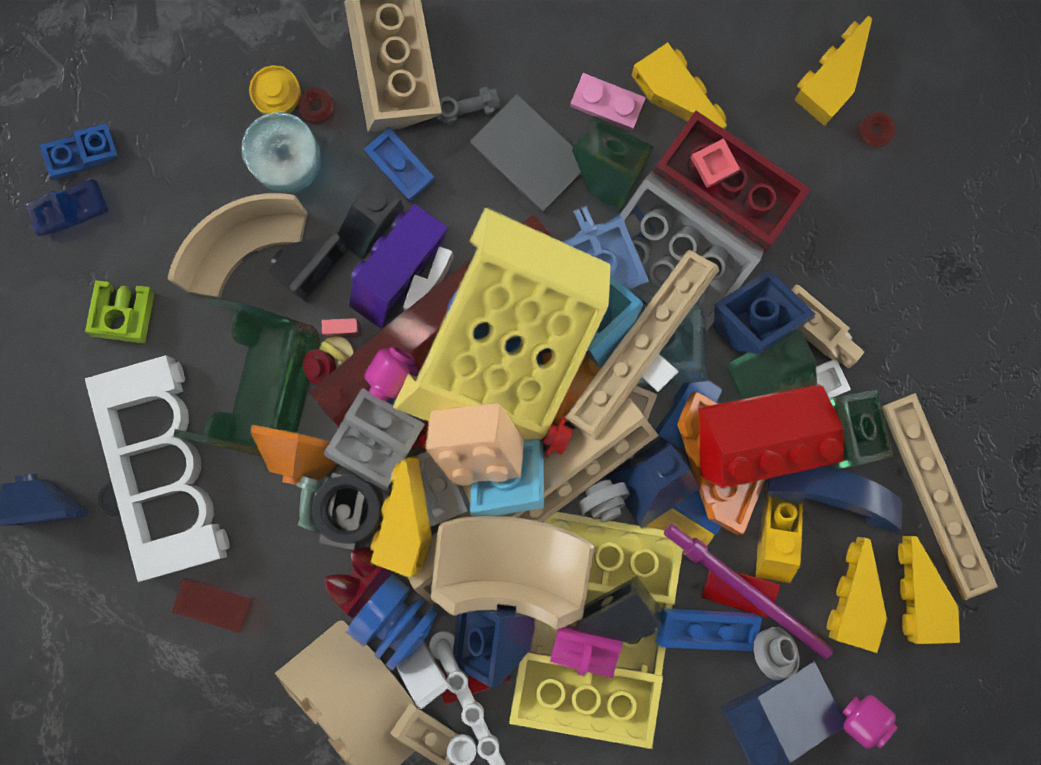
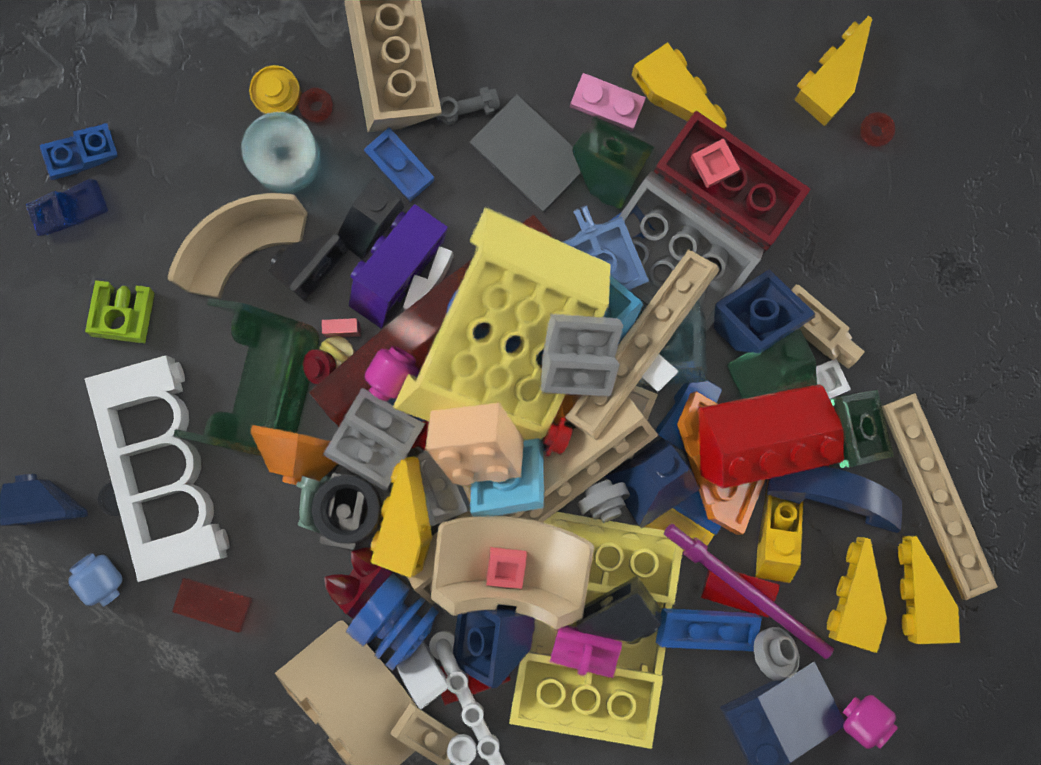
(95, 580): none -> medium blue head
(506, 568): none -> coral tile
(580, 355): none -> light grey slope

